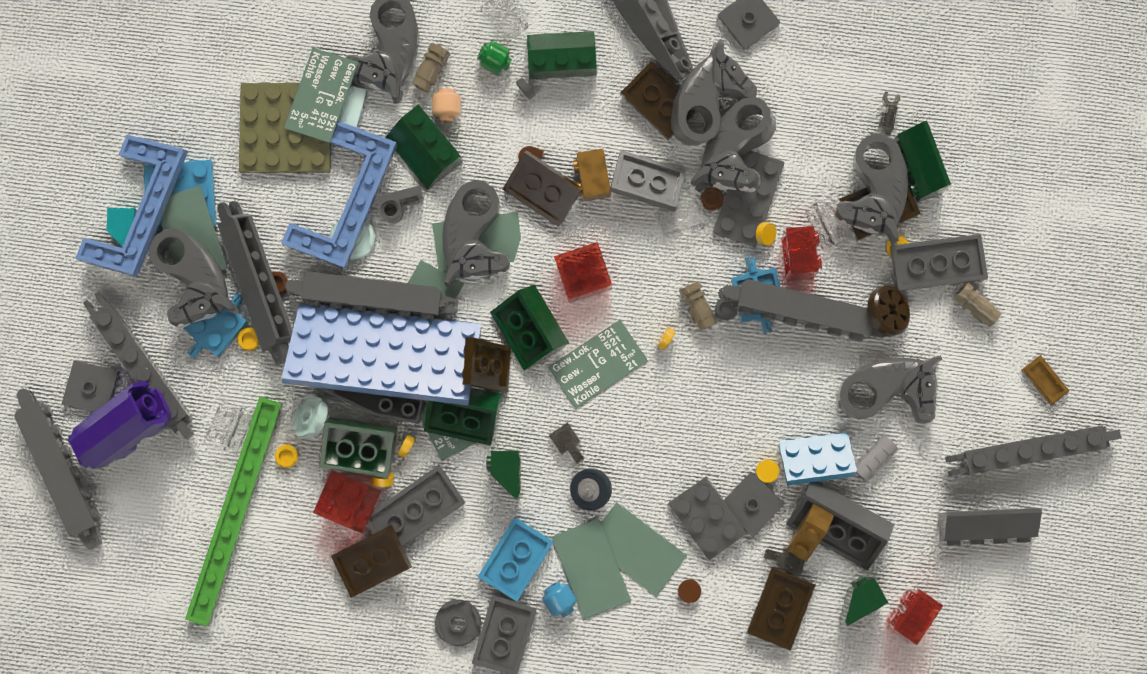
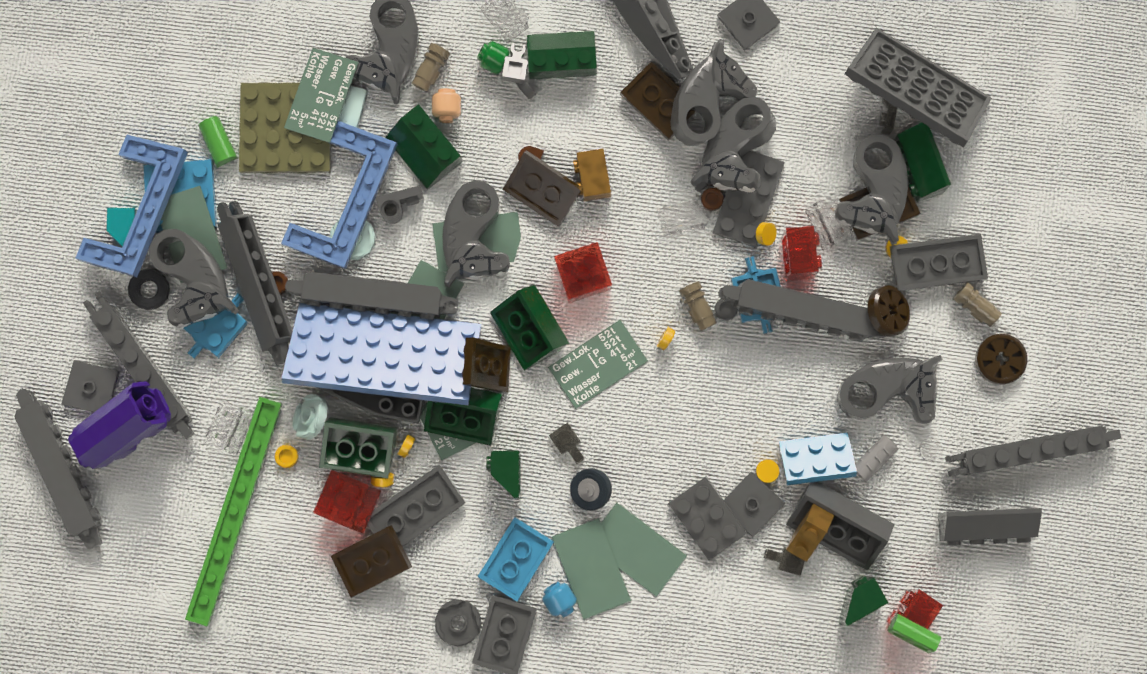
(162, 289): none -> black tyre
(217, 141): none -> bright green brick
(248, 339): yellow tile -> none
(515, 66): none -> plate
(647, 180): plate -> none
(689, 591): reddish brown tile -> none
(780, 608): dark brown plate -> none
(914, 634): none -> bright green brick
(918, 87): none -> dark grey plate
(1011, 349): none -> dark brown wheel
(1045, 380): pearl gold tile -> none

